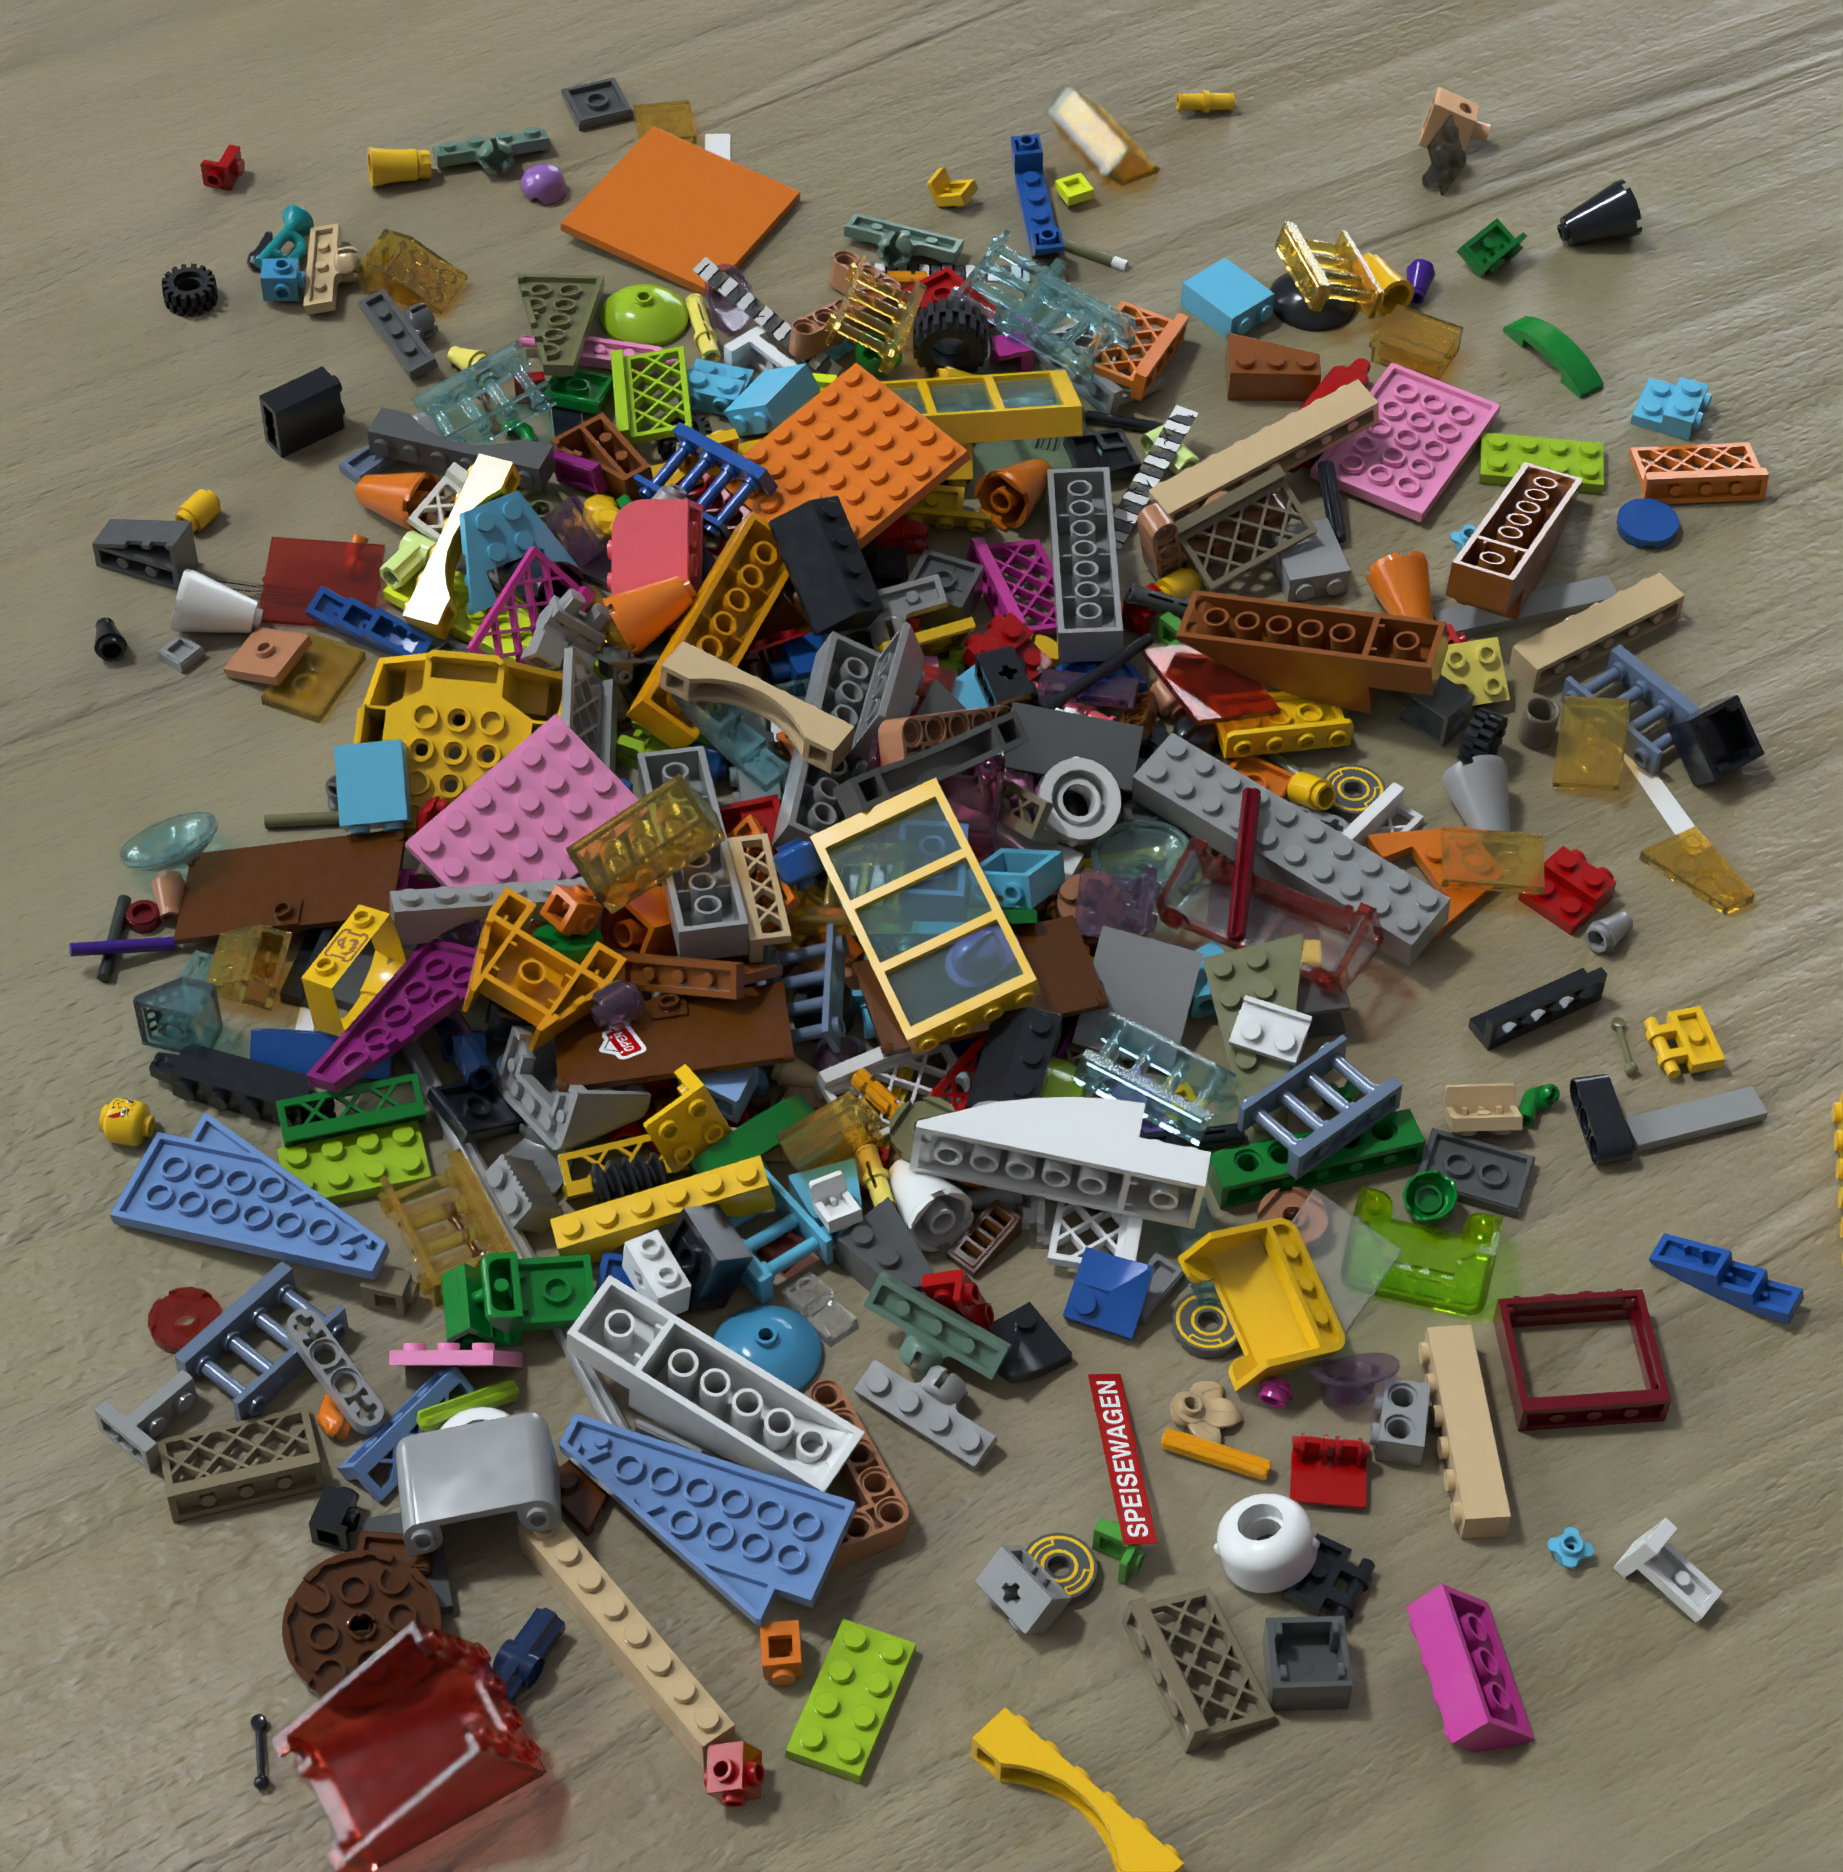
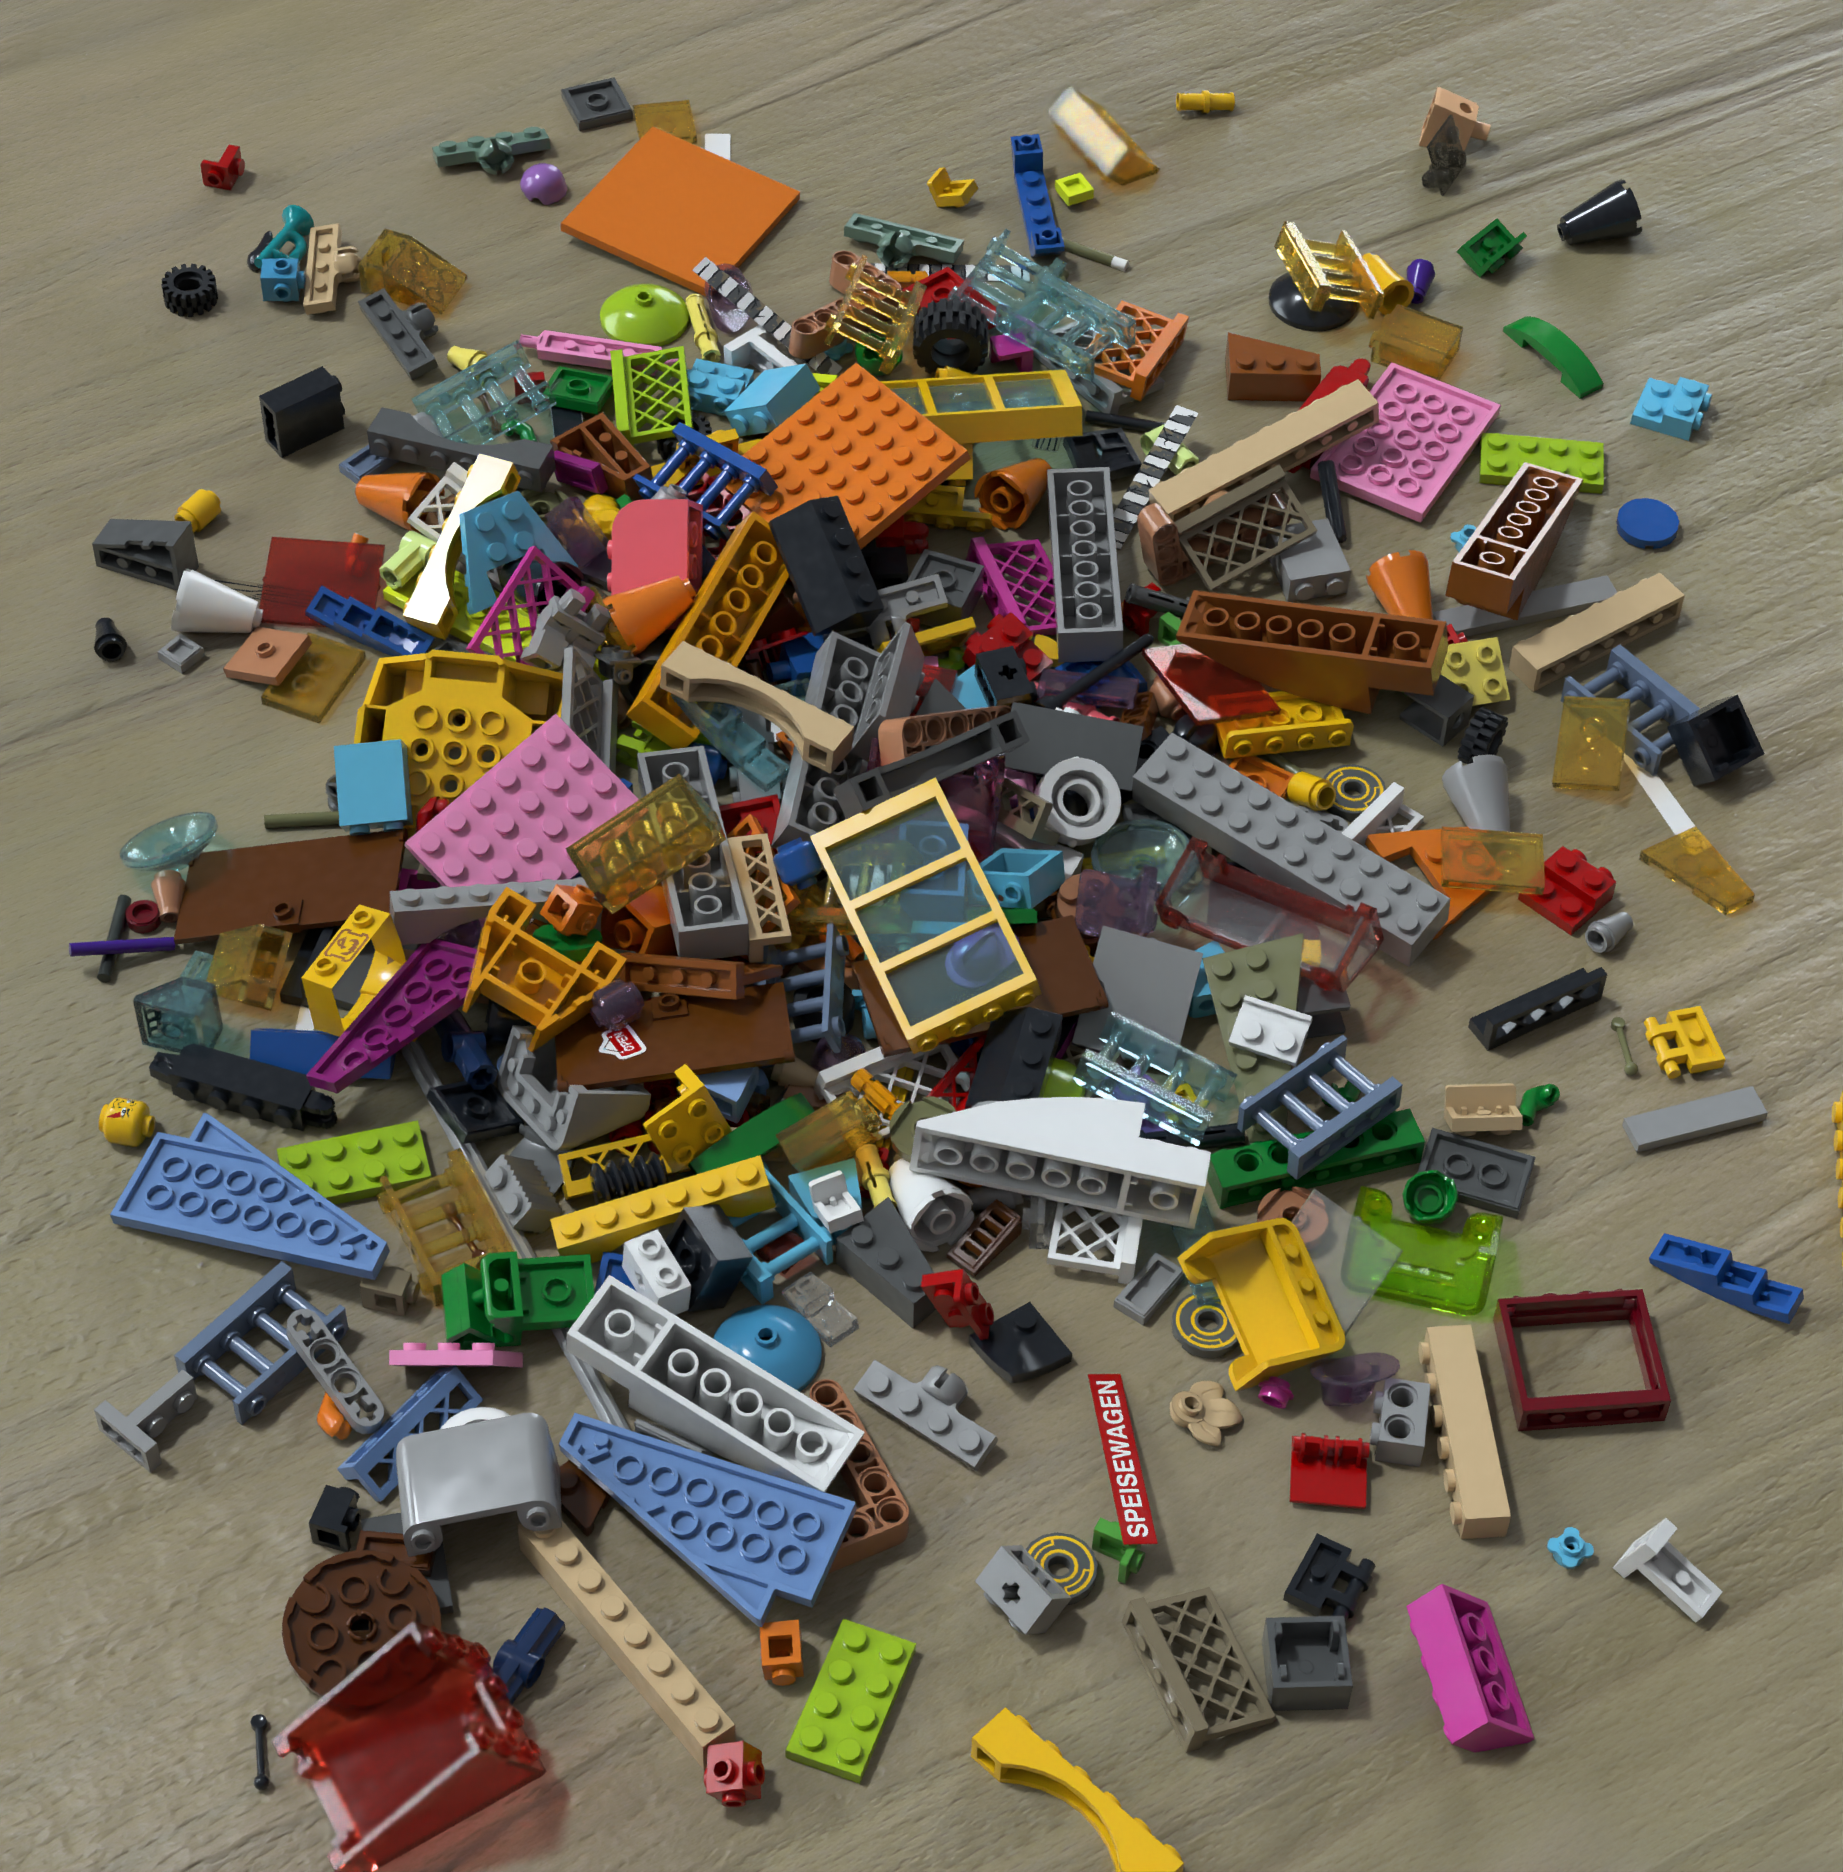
(179, 1303): clear red tile -> none
(245, 1483): dark tan fence -> none
(352, 1123): green fence -> none
(397, 165): yellow plant -> none
(490, 1396): lime axle -> none
(560, 316): olive wing -> none
(934, 1329): sand green plate -> none
(1109, 1293): blue plate -> none
(1180, 583): yellow brick -> none
(1216, 1454): light orange axle -> none
(1227, 298): medium azure brick -> none
(1244, 864): dark red axle -> none
(1272, 1562): white piece -> none
(1538, 723): dark tan piece -> none
(1601, 1119): black beam -> none
(1692, 485): orange fence -> none

